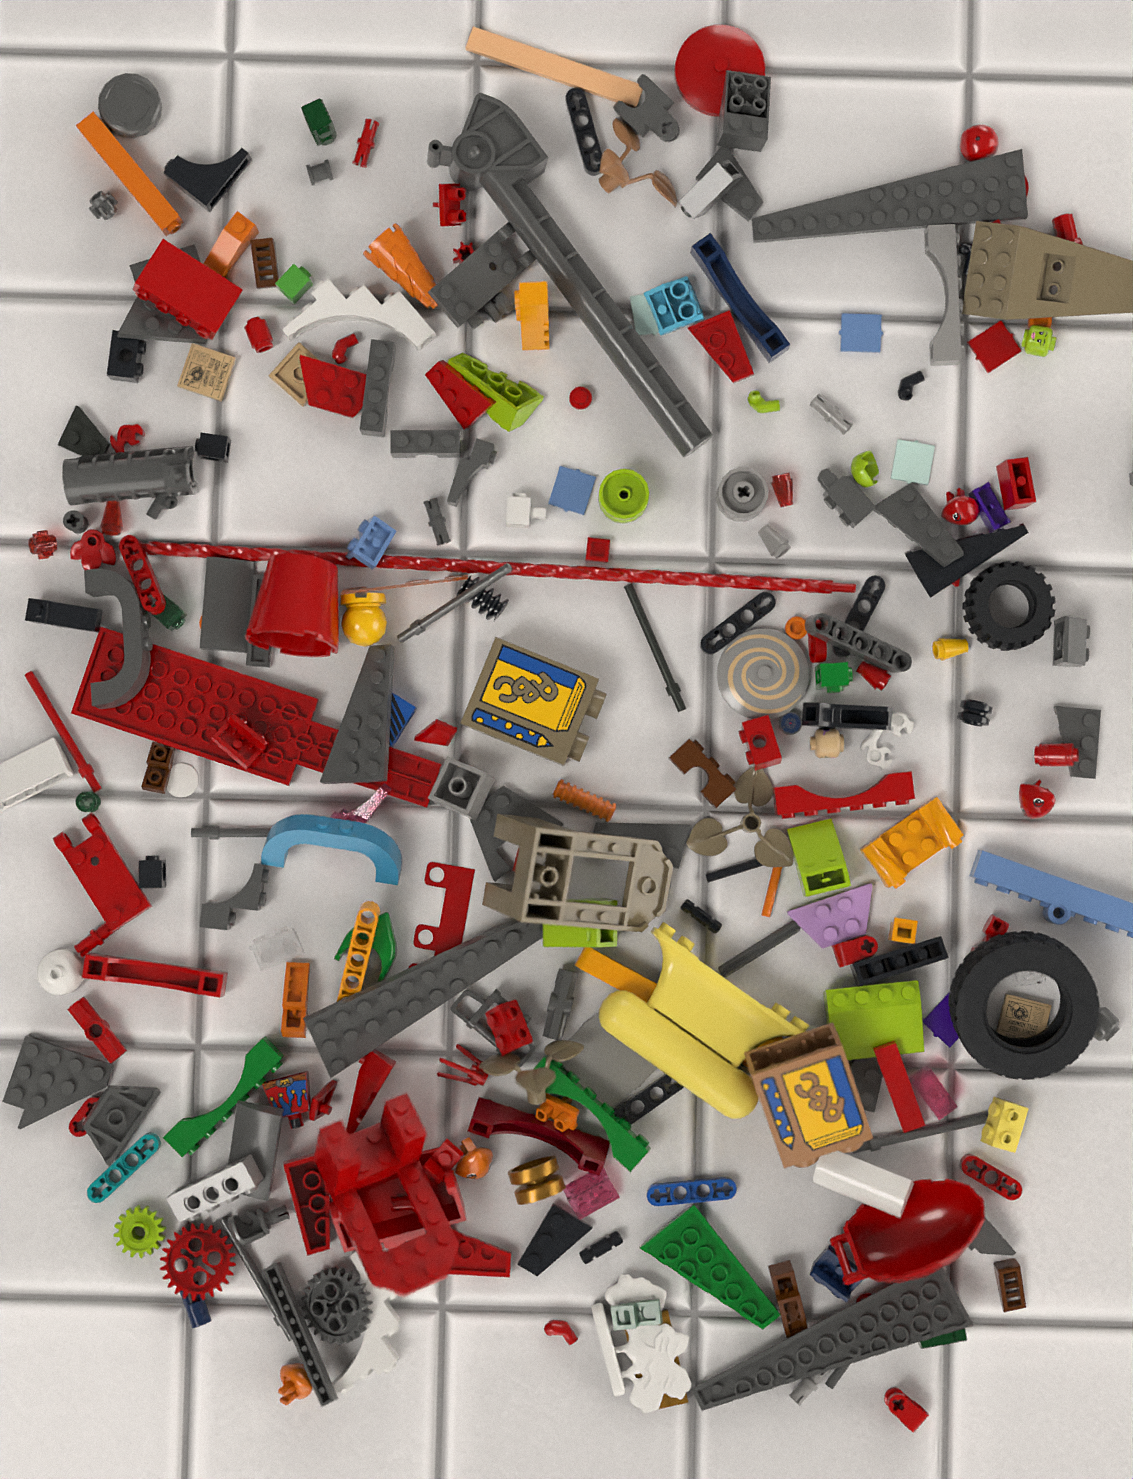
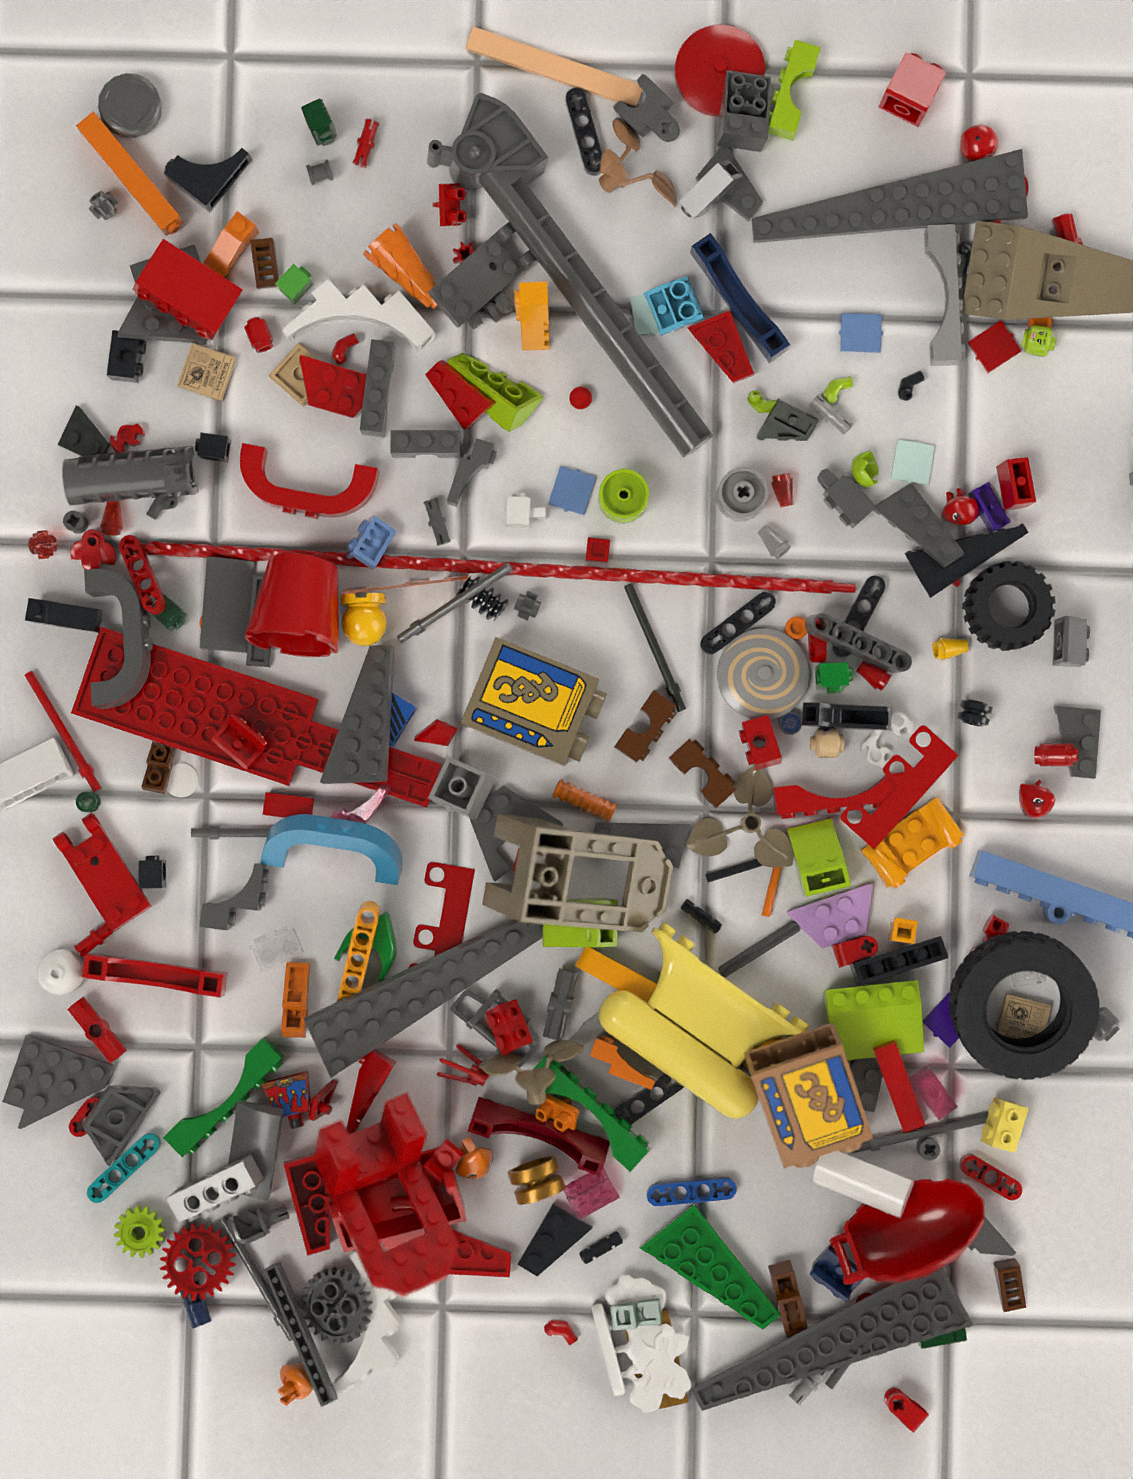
(286, 805): none -> red slope
(313, 505): none -> red arch
(527, 605): none -> dark grey gear
(606, 1051): none -> orange slope
(658, 710): none -> reddish brown arch
(787, 423): none -> pearl dark grey wing
(801, 64): none -> lime arch
(834, 388): none -> lime arm
(909, 789): none -> red piece
(912, 89): none -> slope
(933, 1145): none -> dark grey bush

